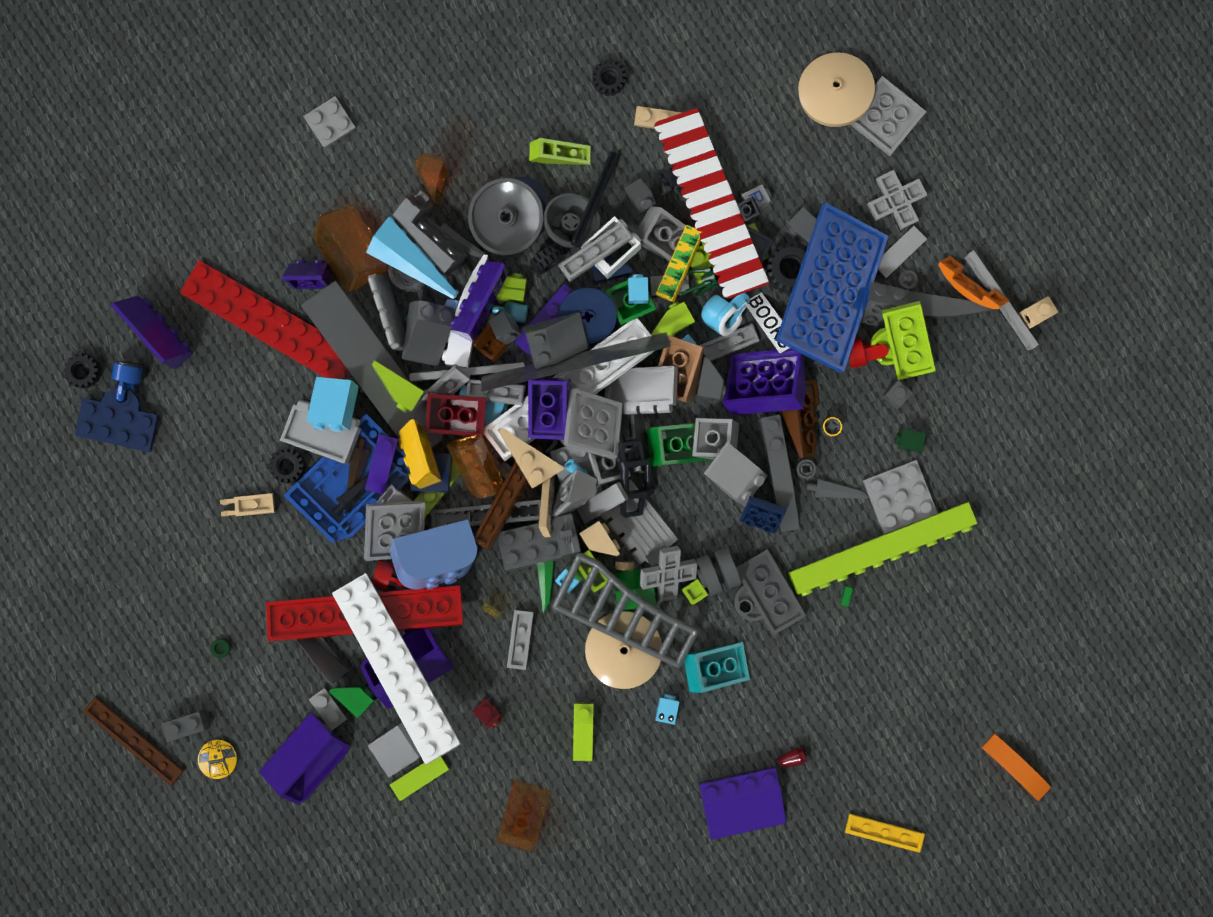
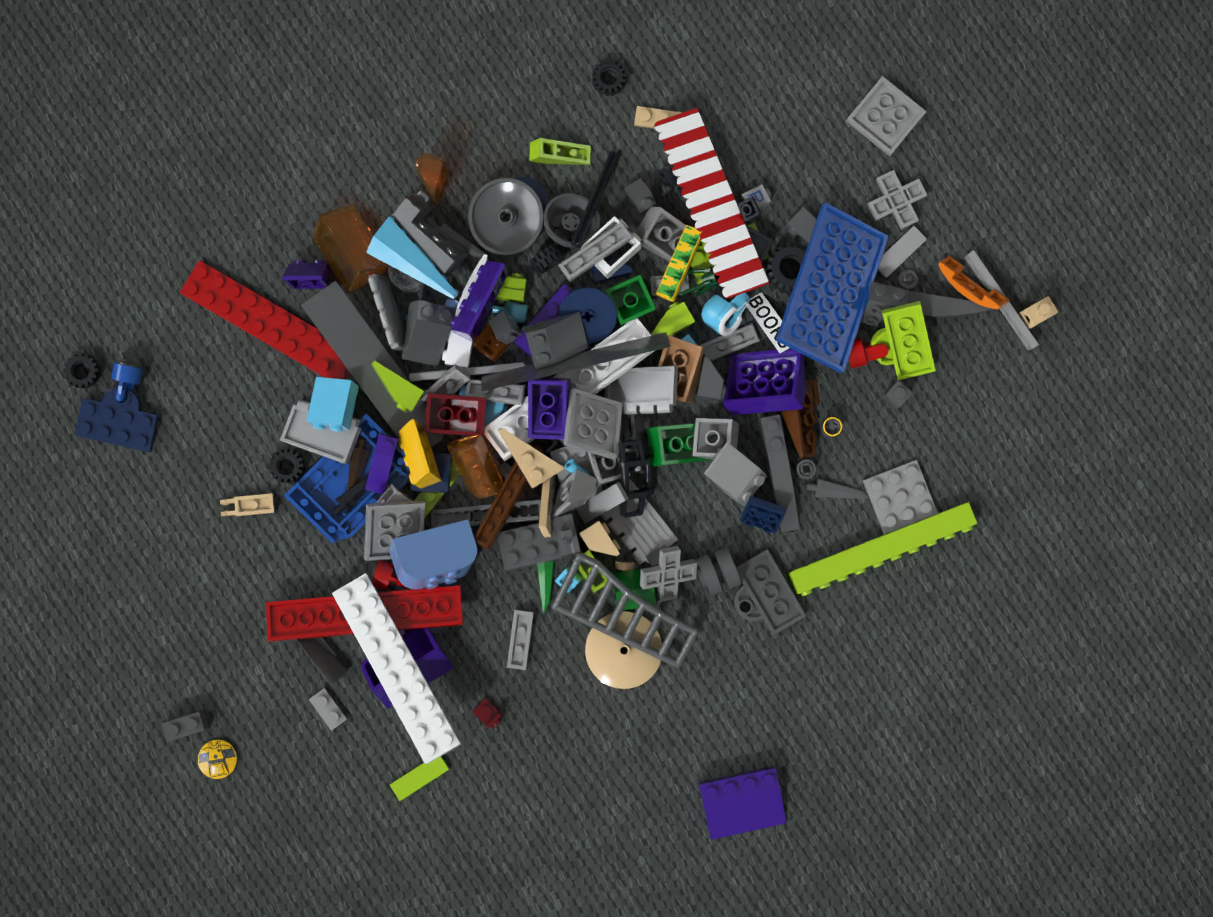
(133, 741): reddish brown tile -> none
(153, 331): dark purple slope -> none
(220, 648): dark green tile -> none
(304, 760): dark purple windscreen -> none
(329, 122): light grey plate -> none
(355, 698): green slope -> none
(394, 750): slope -> none
(491, 610): clear yellow tile -> none
(523, 817): clear orange slope -> none
(583, 731): lime slope -> none
(638, 289): medium azure brick -> none
(667, 709): medium azure brick -> none
(694, 592): lime plate -> none
(716, 667): teal slope -> none
(794, 757): dark red cone -> none
(832, 104): tan dish -> none
(846, 596): green tile -> none
(884, 832): yellow tile -> none
(910, 440): dark green brick -> none
(1016, 767): orange slope -> none

